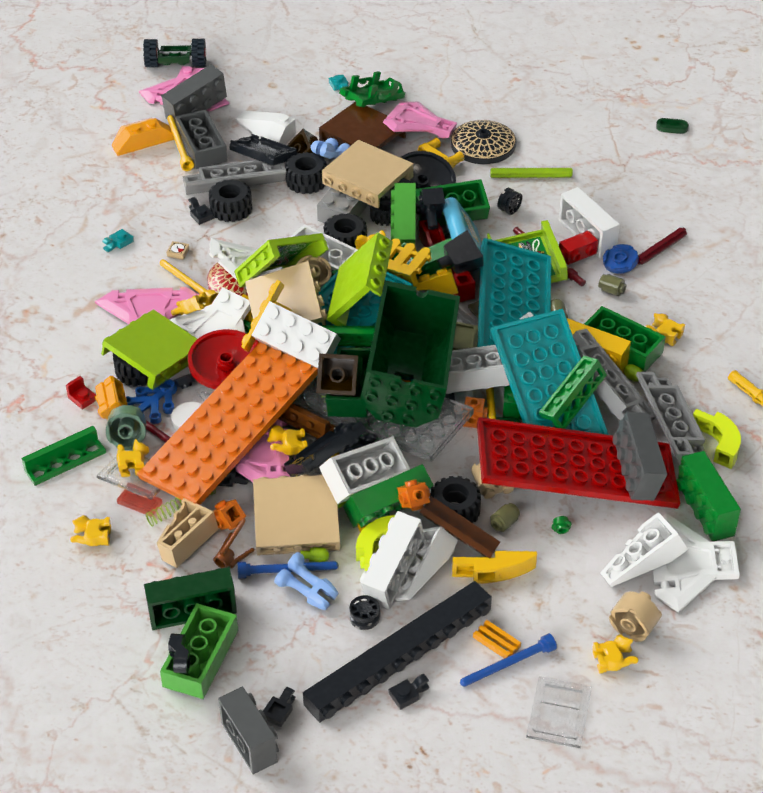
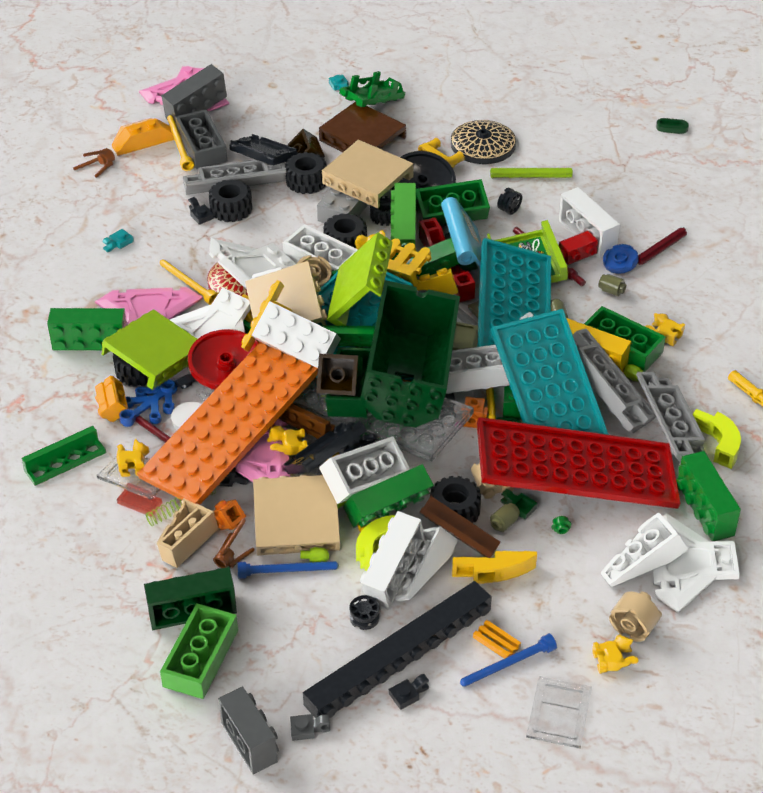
(79, 393): red bracket -> none
(83, 327): none -> green brick
(95, 531): yellow animal -> none
(105, 157): none -> dark orange plant
(125, 416): sand green brick -> none
(174, 54): plate -> none
(177, 250): tan tile -> none
(179, 653): black piece -> none
(190, 305): yellow animal -> none
(268, 125): white wedge -> none
(279, 709): black plate -> none
(280, 253): lime panel -> none
(296, 565): light blue piece -> none
(304, 726): none -> dark grey plate
(329, 148): light blue piece -> none
(413, 494): orange brick -> none
(415, 117): bright pink plate -> none
(430, 206): black brick -> none
(461, 254): black torso -> none
(524, 503): none -> dark green plate
(572, 388): green fence -> none
(639, 456): dark grey brick -> none

